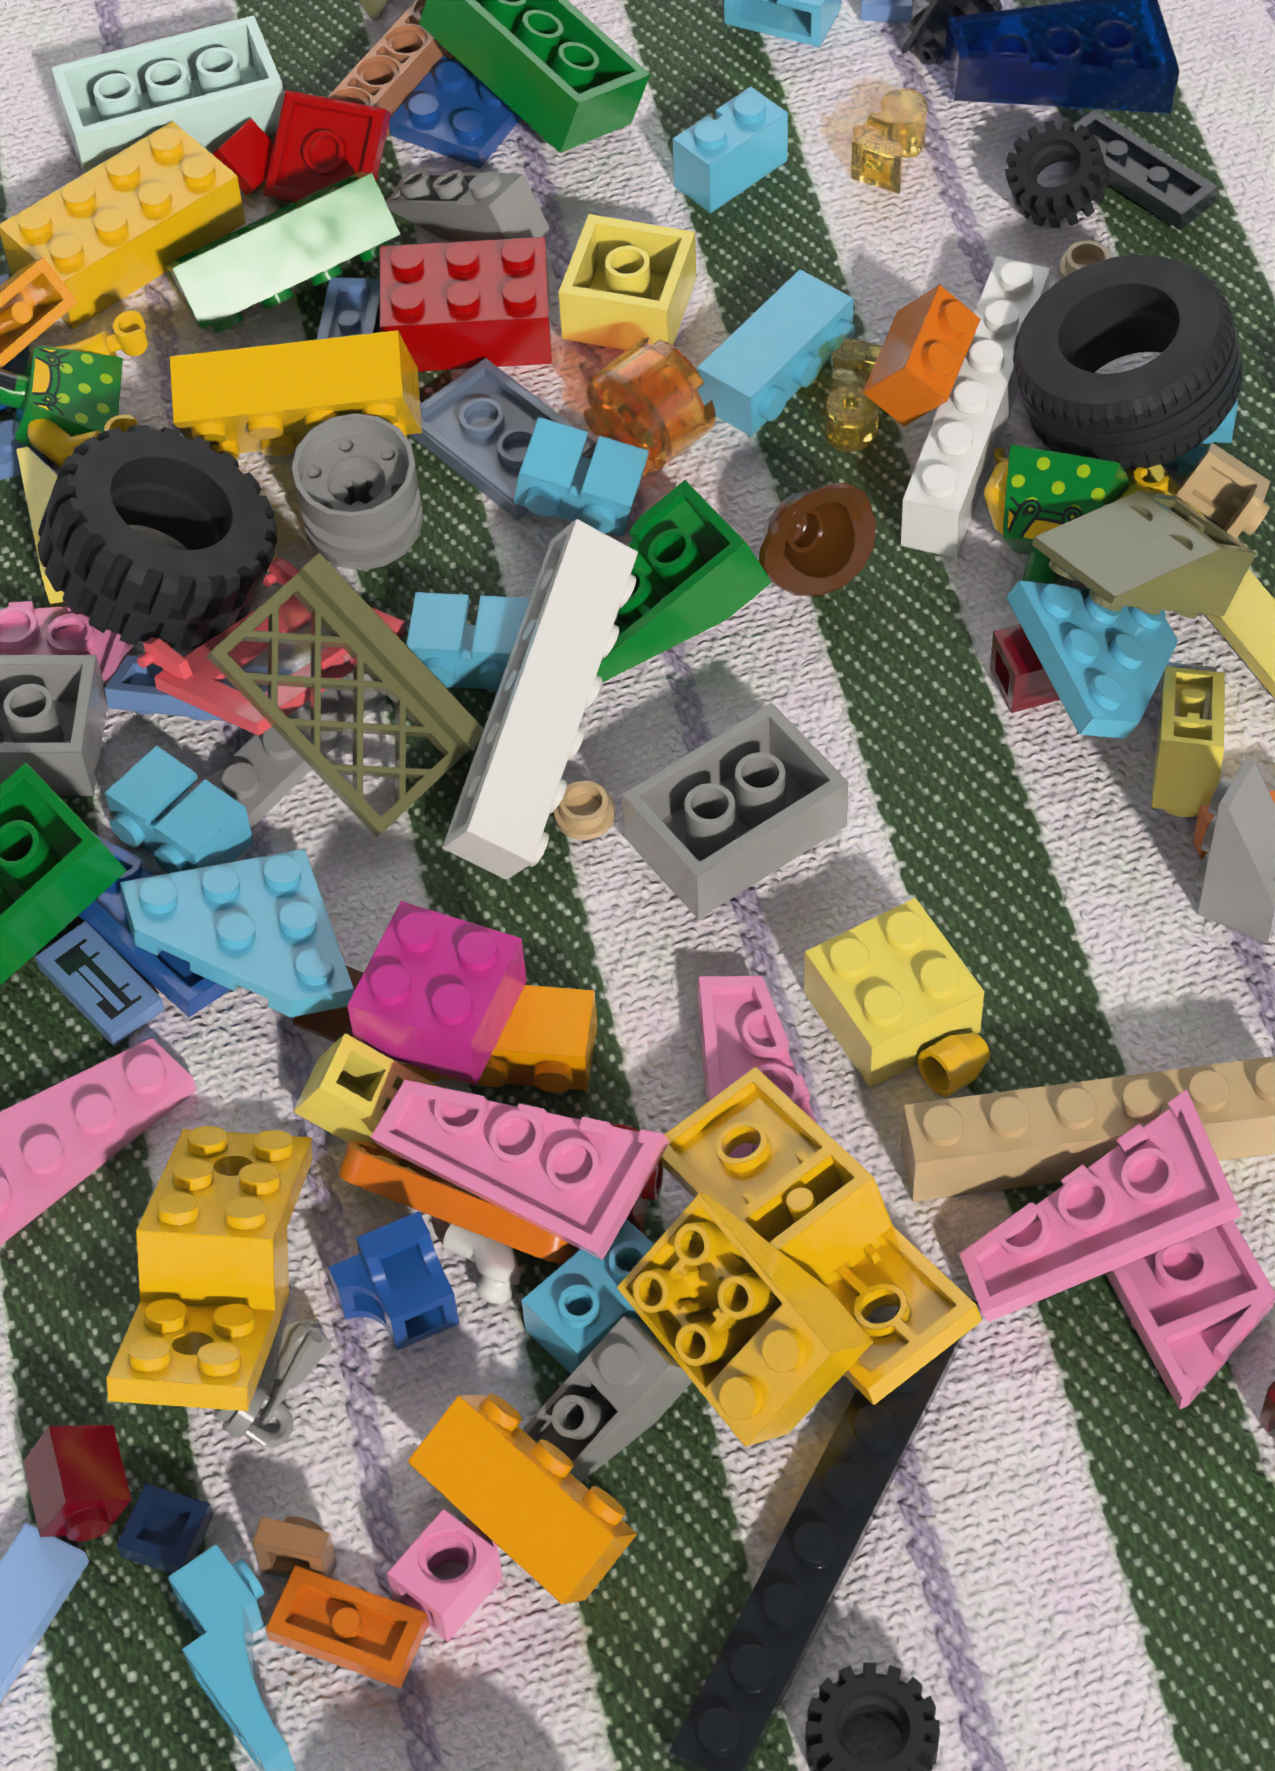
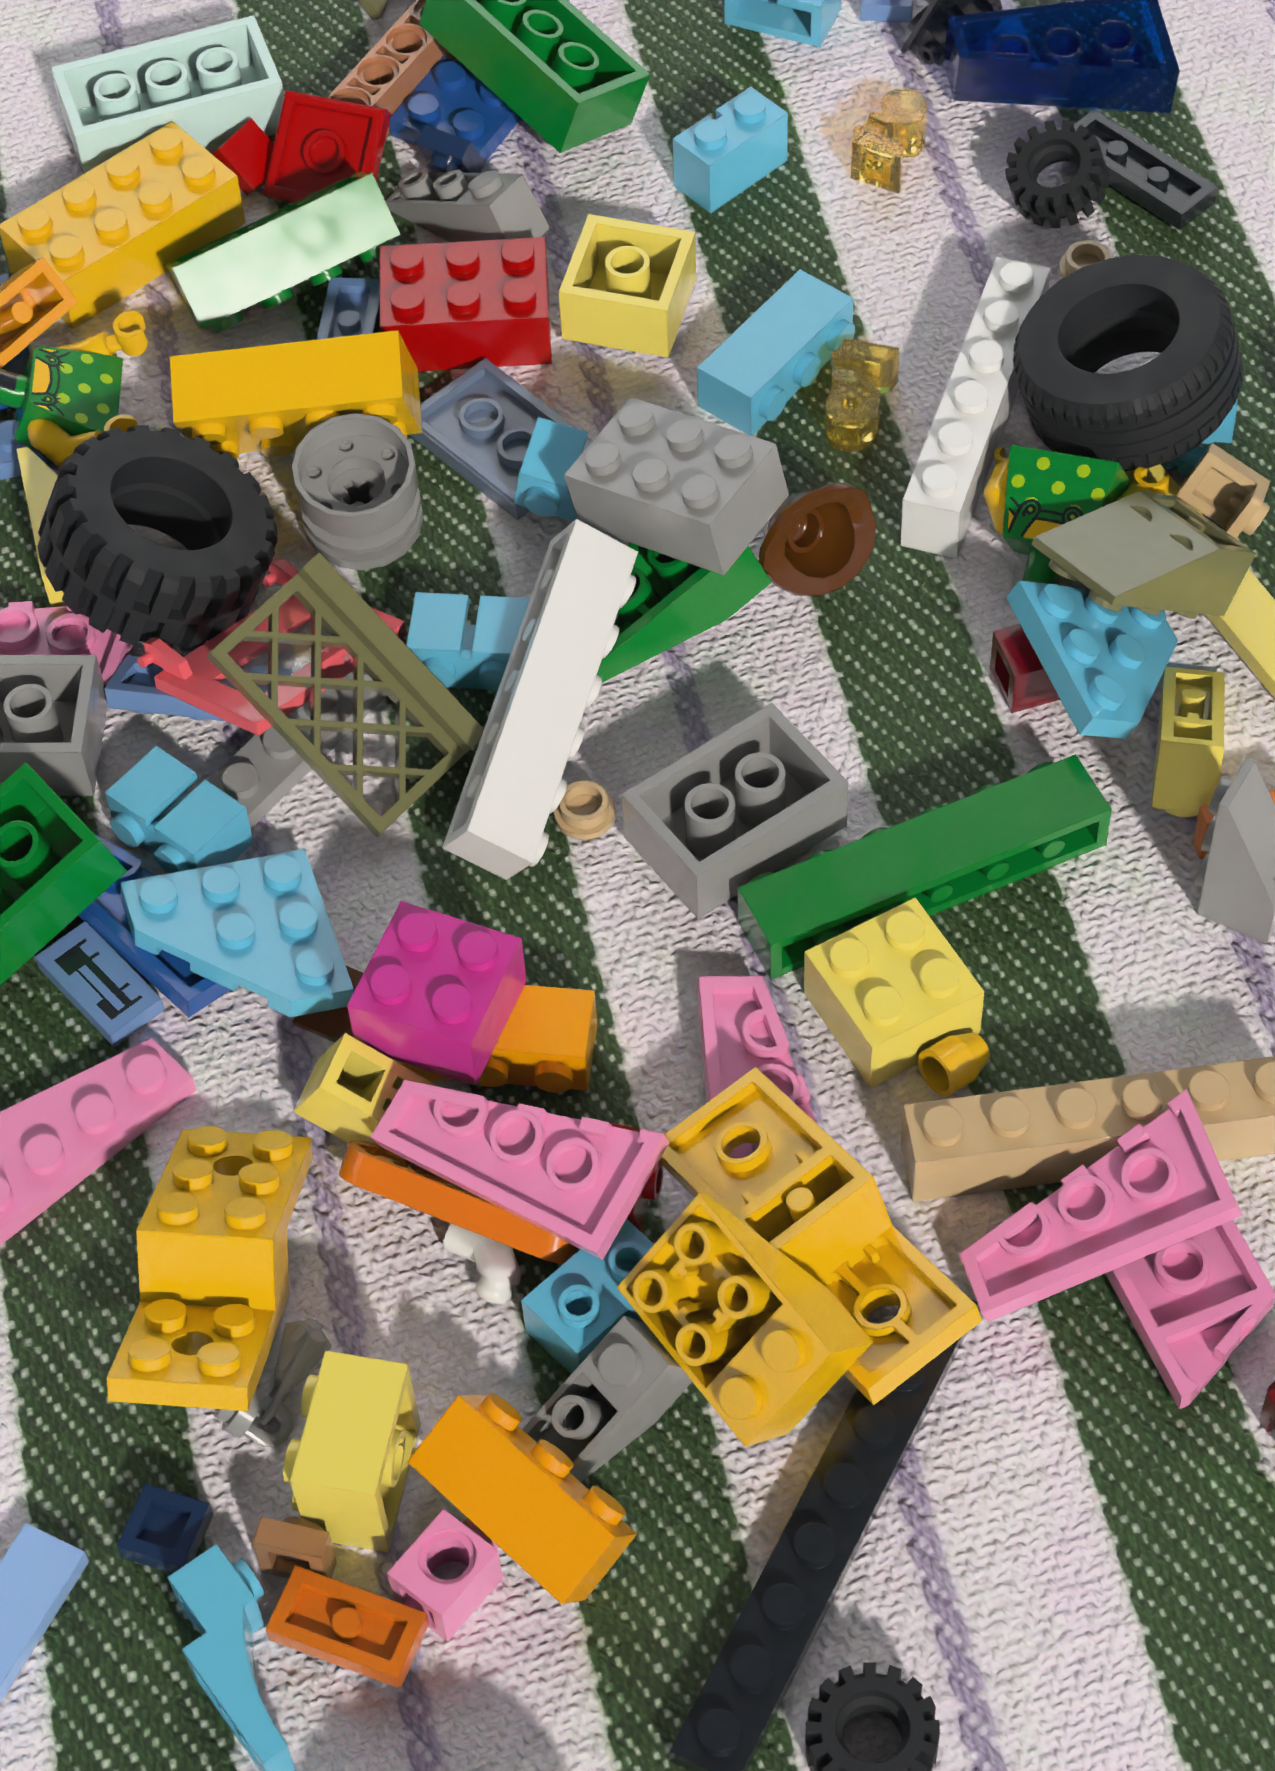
(77, 1481): dark red brick -> none
(354, 1448): none -> light yellow brick
(397, 1282): blue brick -> none
(448, 152): none -> dark blue plate
(650, 402): clear orange brick -> none
(677, 485): none -> light grey brick
(921, 355): orange brick -> none
(937, 857): none -> green brick

